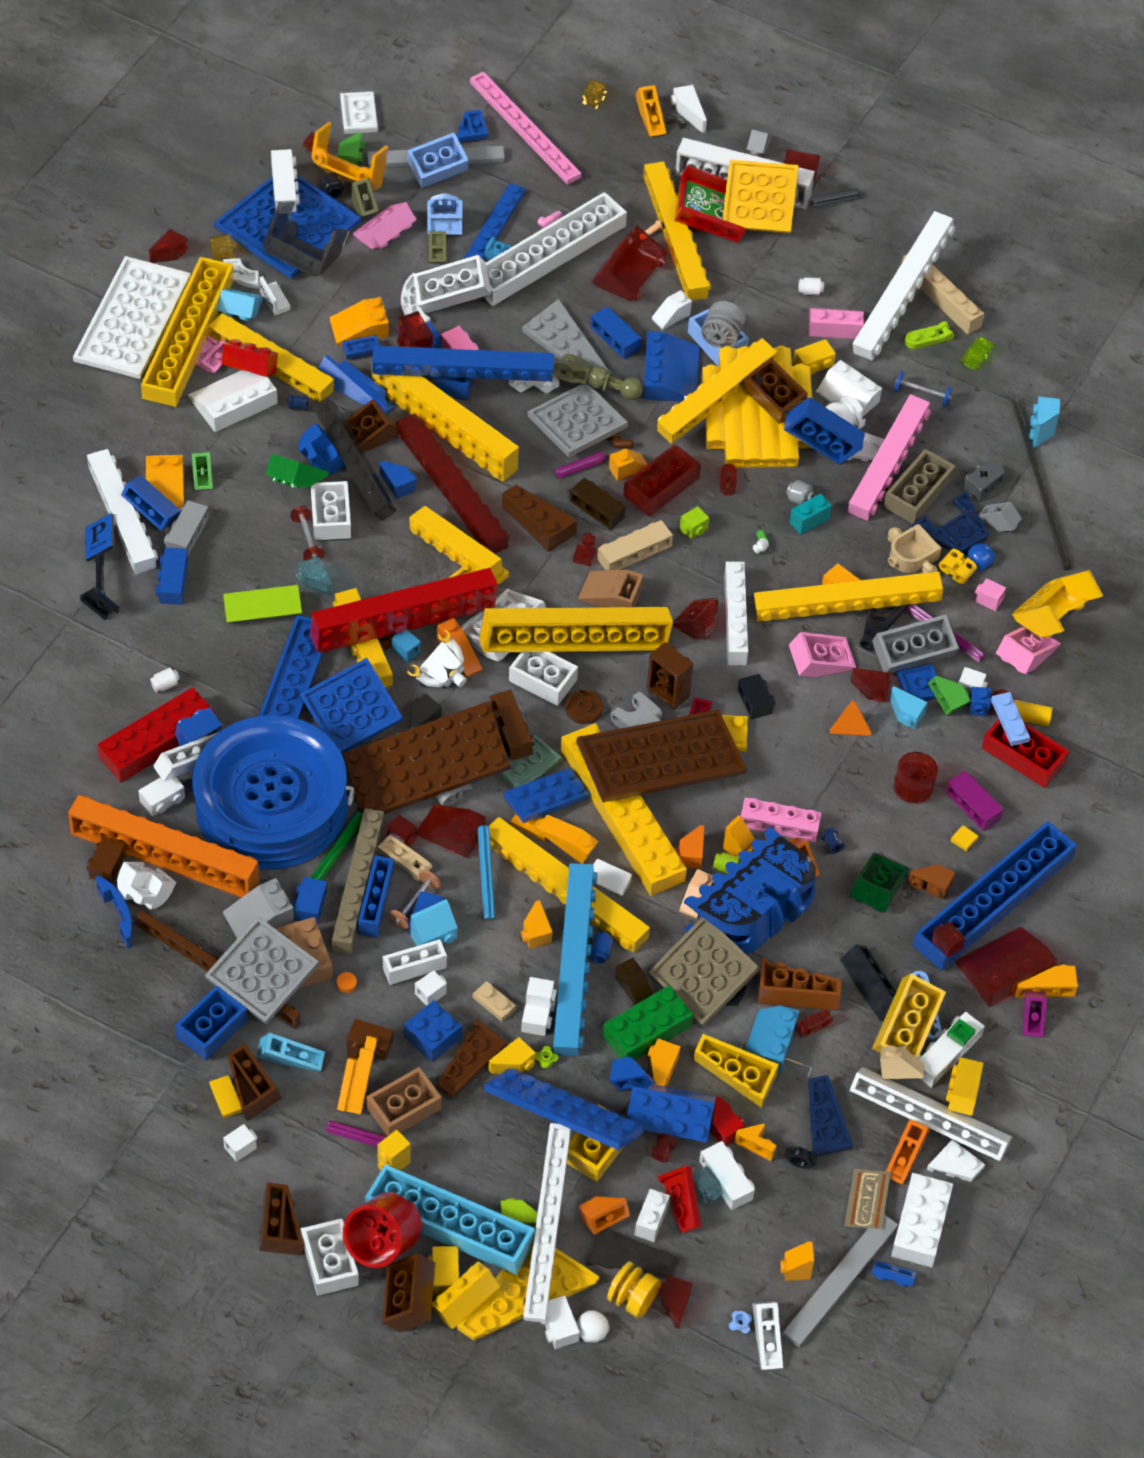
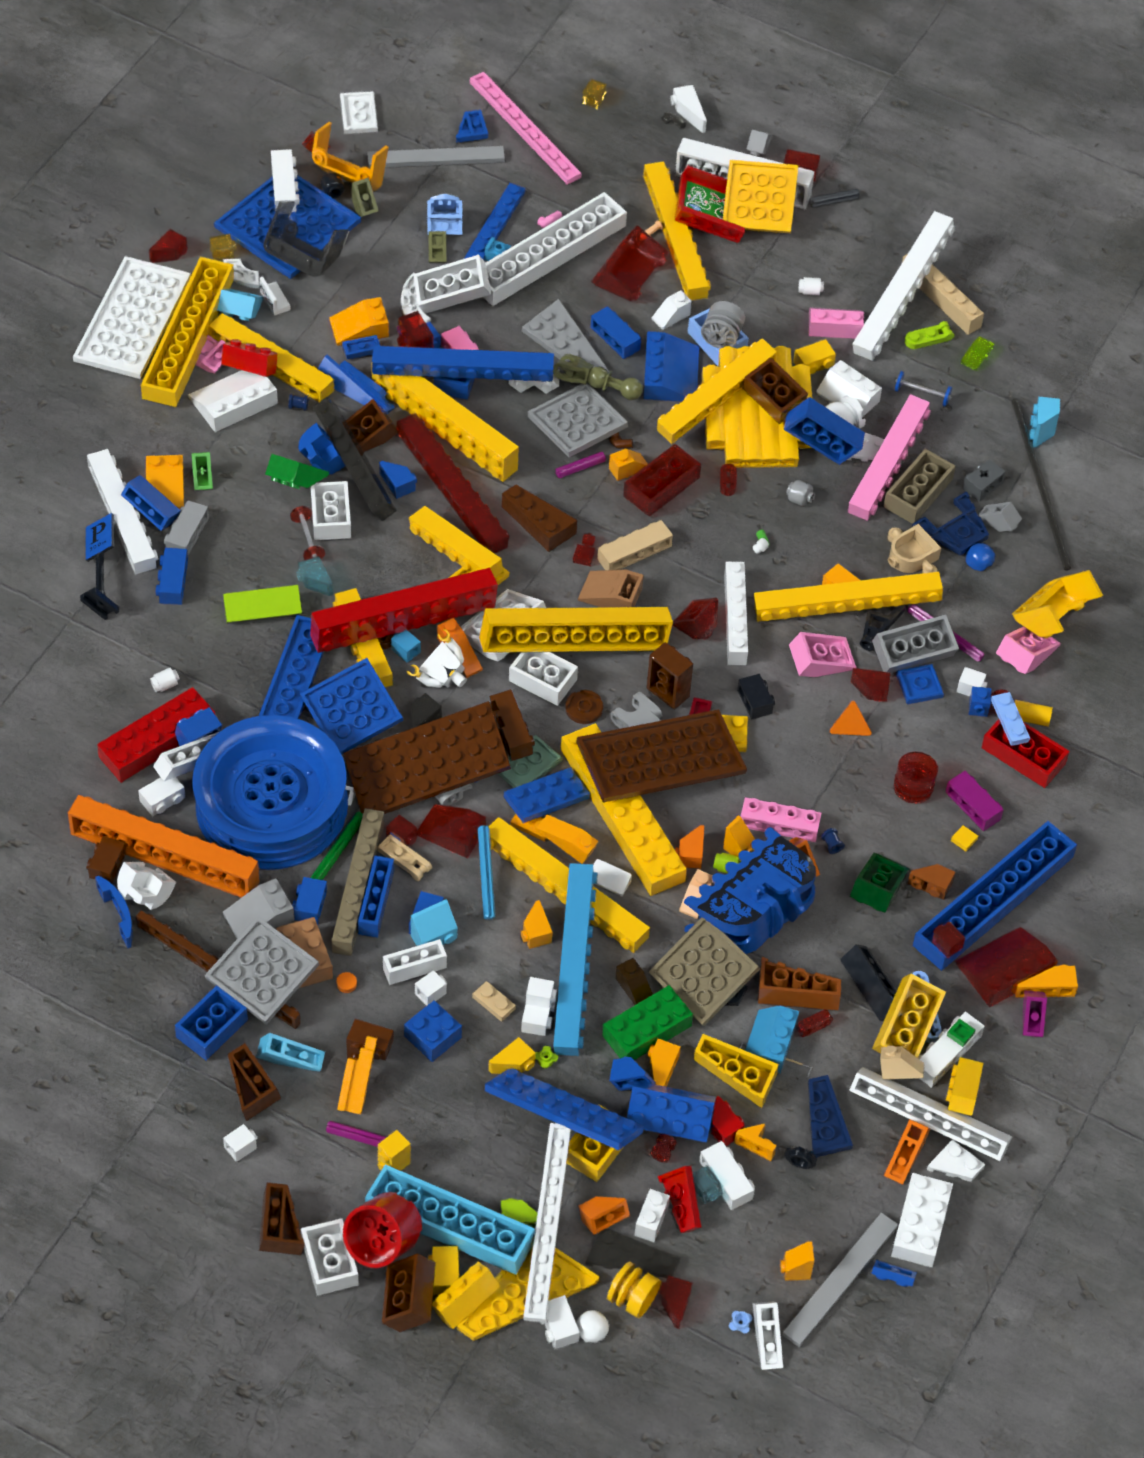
(225, 1096): yellow tile -> none
(351, 149): bright green slope -> none
(386, 226): bright pink slope -> none
(404, 1102): medium nougat brick -> none
(429, 880): nougat axle -> none
(437, 160): light blue brick -> none
(470, 1059): reddish brown wing -> none
(597, 503): dark brown brick -> none
(601, 947): blue brick -> none
(650, 110): light orange slope -> none
(694, 523): lime brick -> none
(810, 513): teal brick -> none
(867, 1199): dark tan sticker -> none
(907, 707): medium azure slope -> none
(949, 694): bright green slope -> none
(957, 566): yellow piece -> none
(990, 594): bright pink brick -> none

